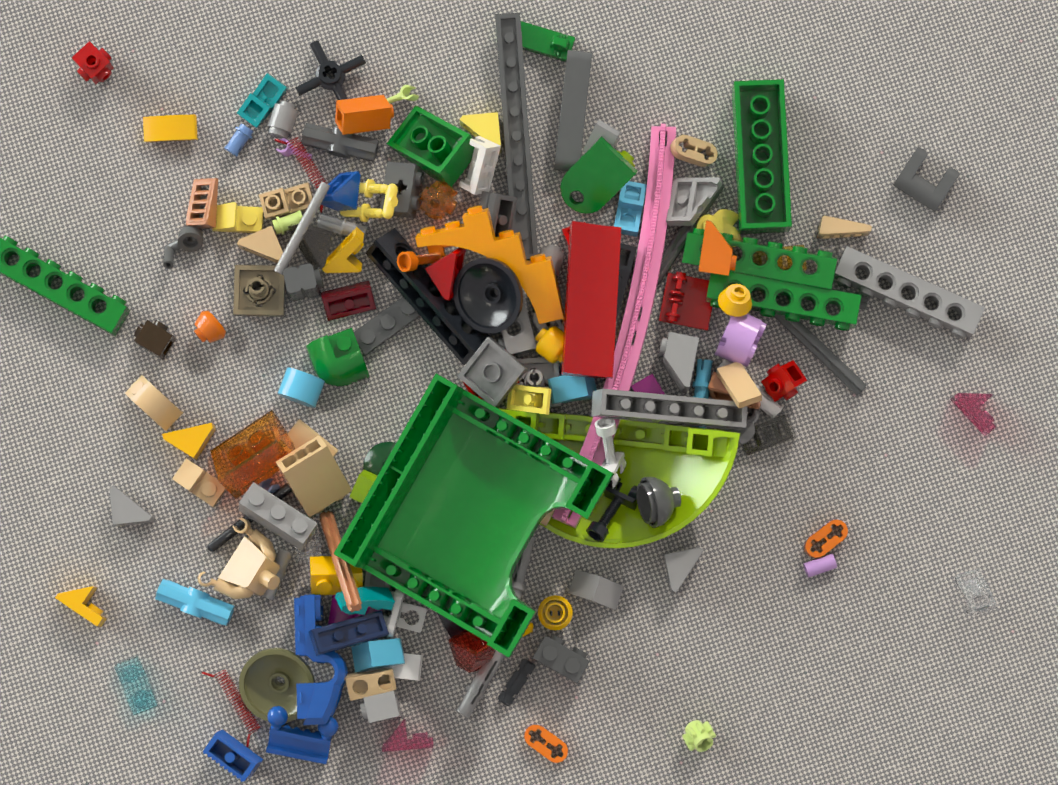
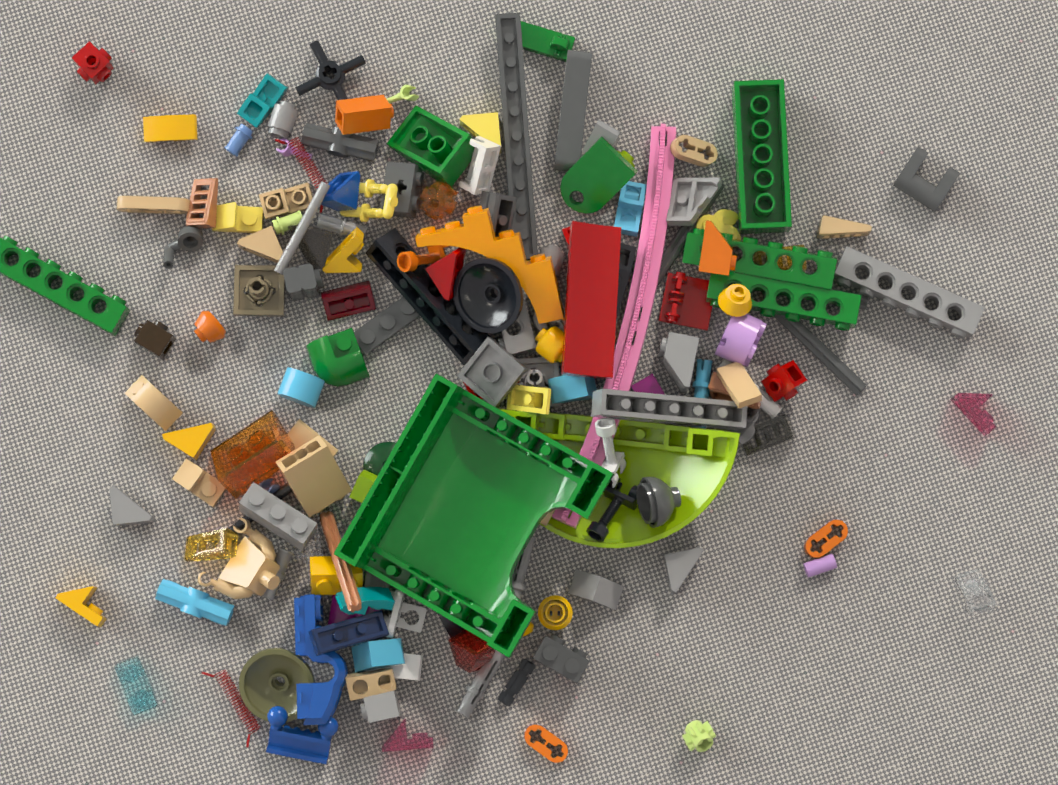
(156, 205): none -> tan beam
(224, 538): none -> clear yellow slope
(232, 755): blue brick -> none

